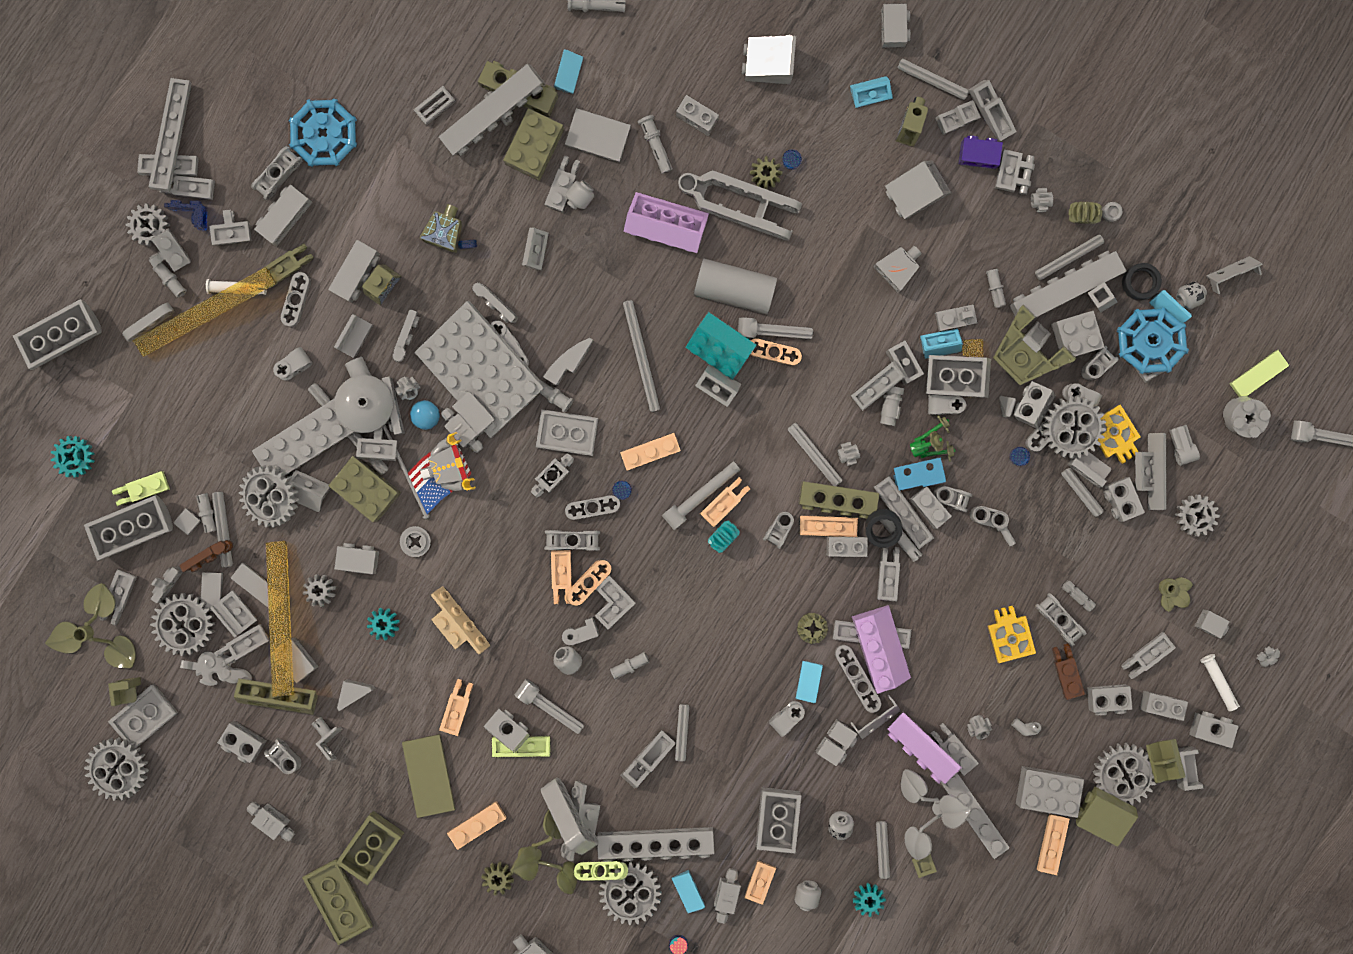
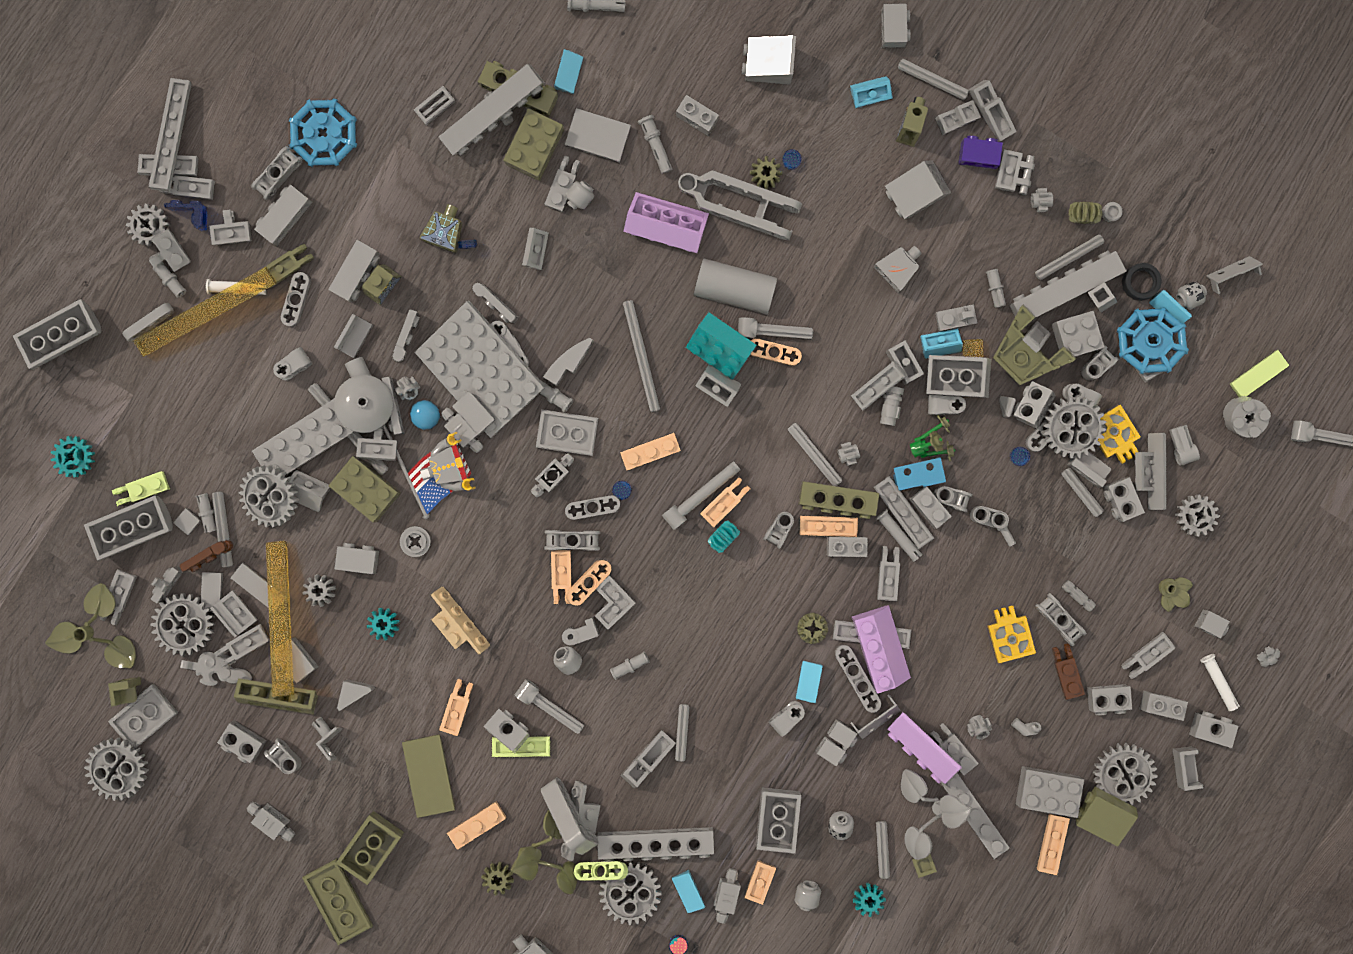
(883, 514): black tyre -> none
(1165, 760): olive panel -> none

